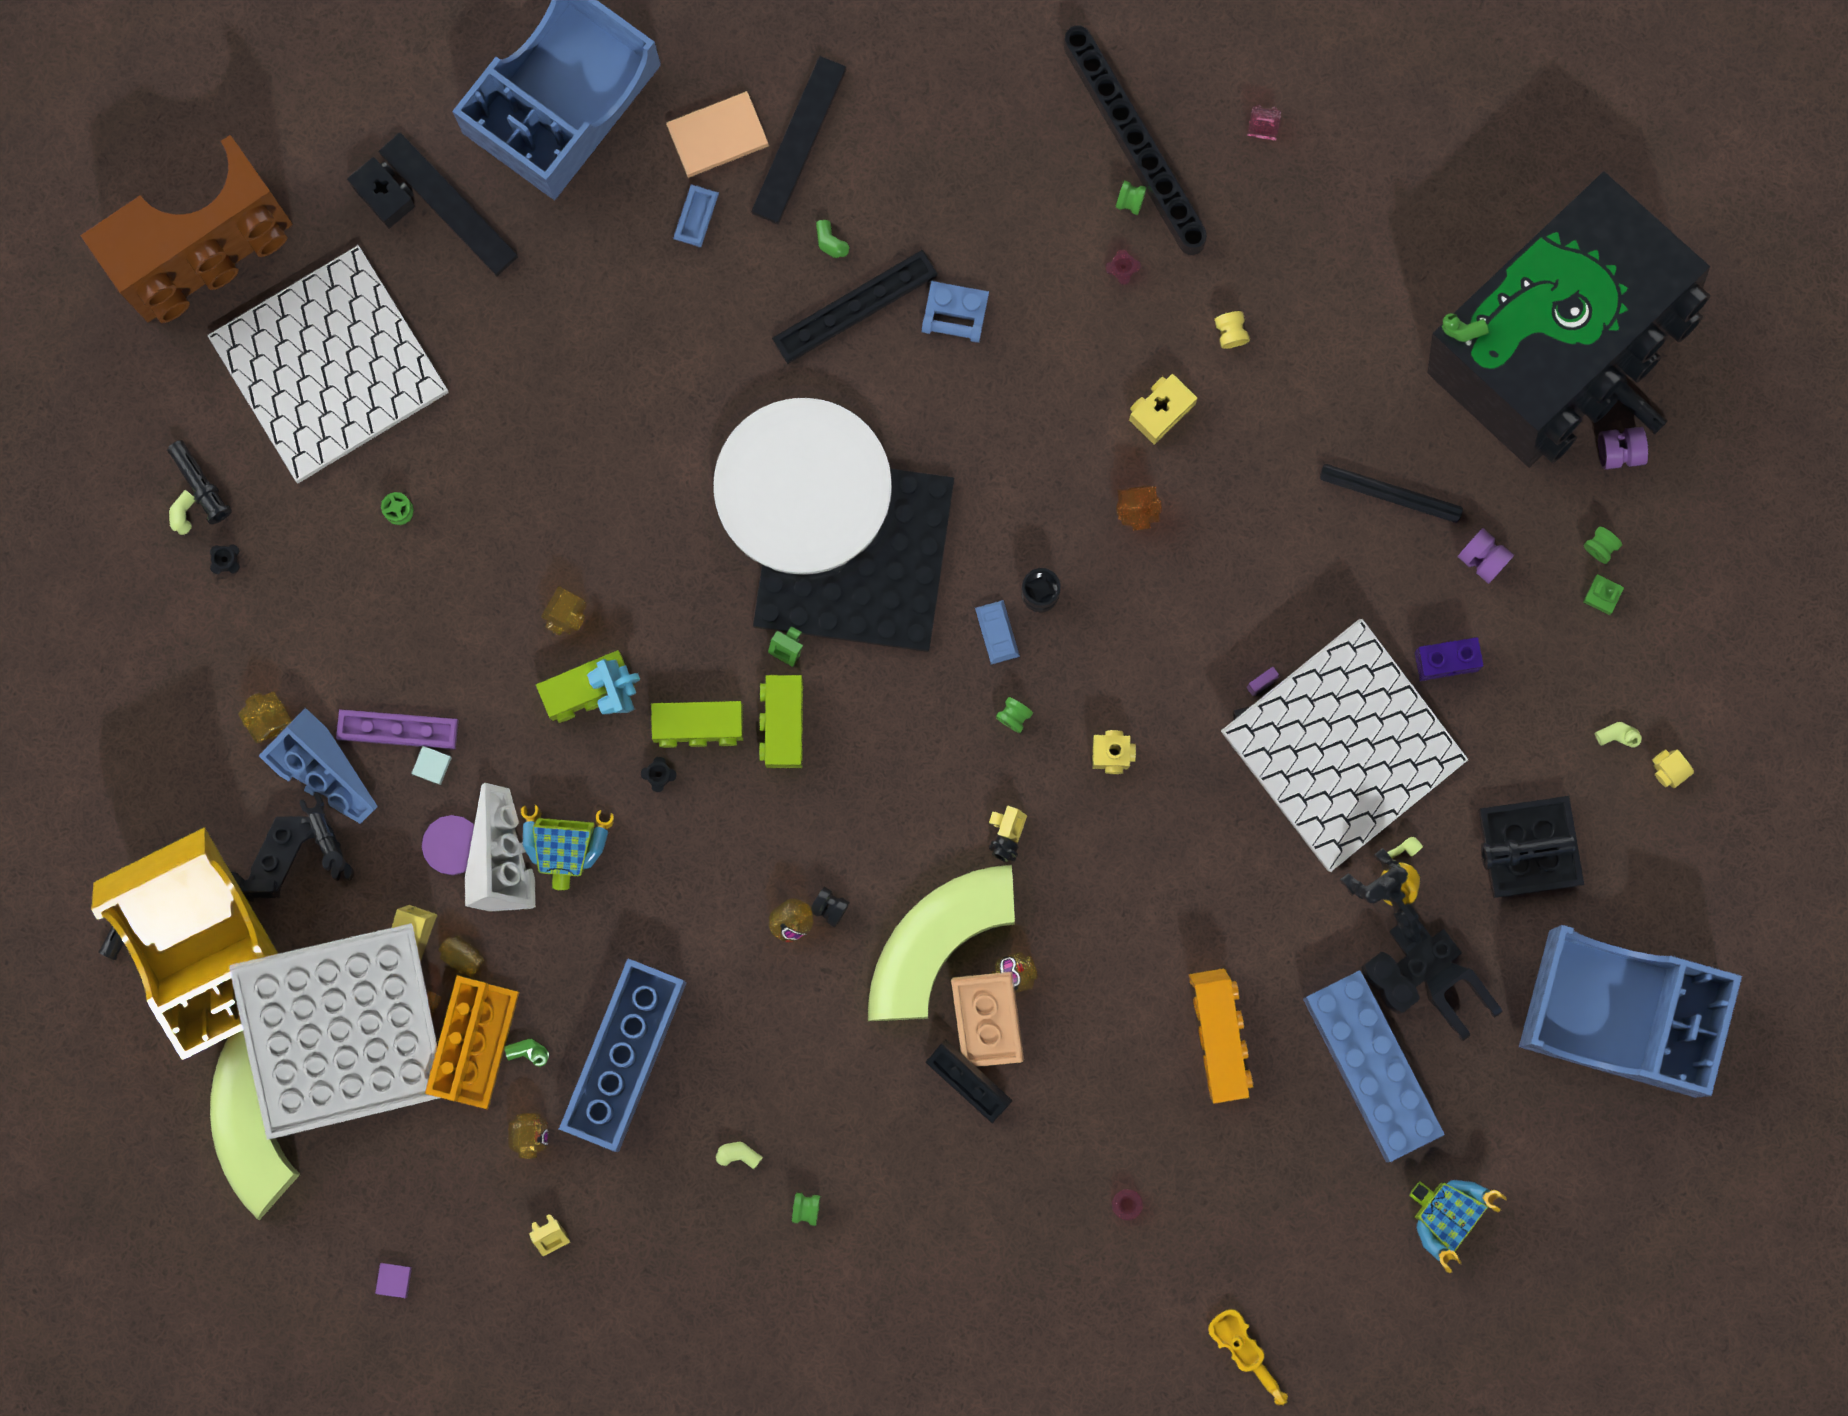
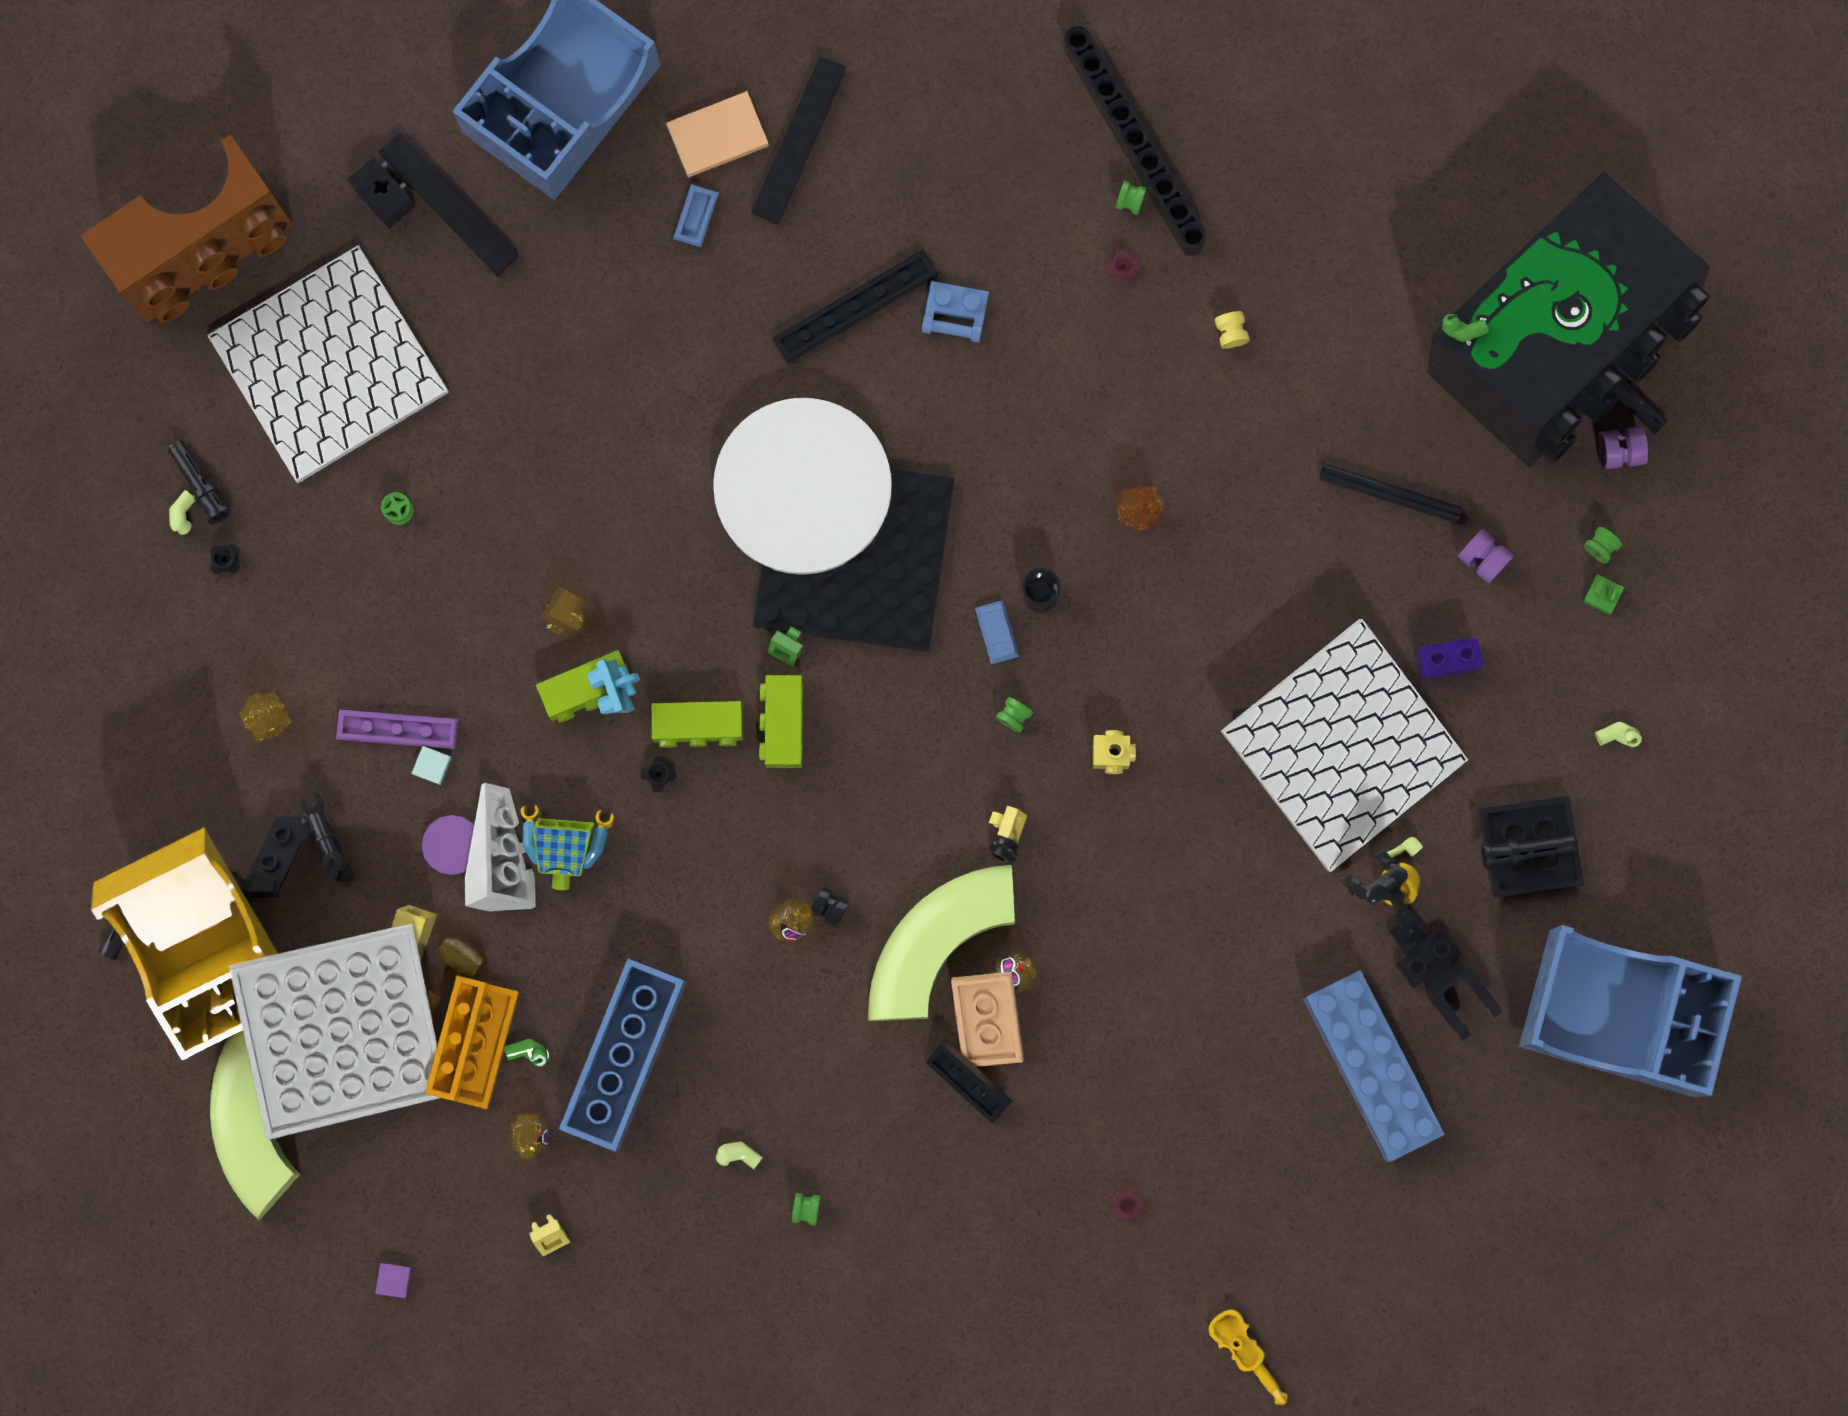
(314, 758): medium blue wedge -> none
(829, 243): bright green arm -> none
(1157, 424): light yellow brick -> none
(1221, 1035): light orange wedge -> none
(1263, 681): medium lavender tile -> none
(1264, 123): clear pink tile -> none
(1395, 989): black brick -> none
(1450, 1215): torso -> none
(1672, 768): light yellow plate -> none

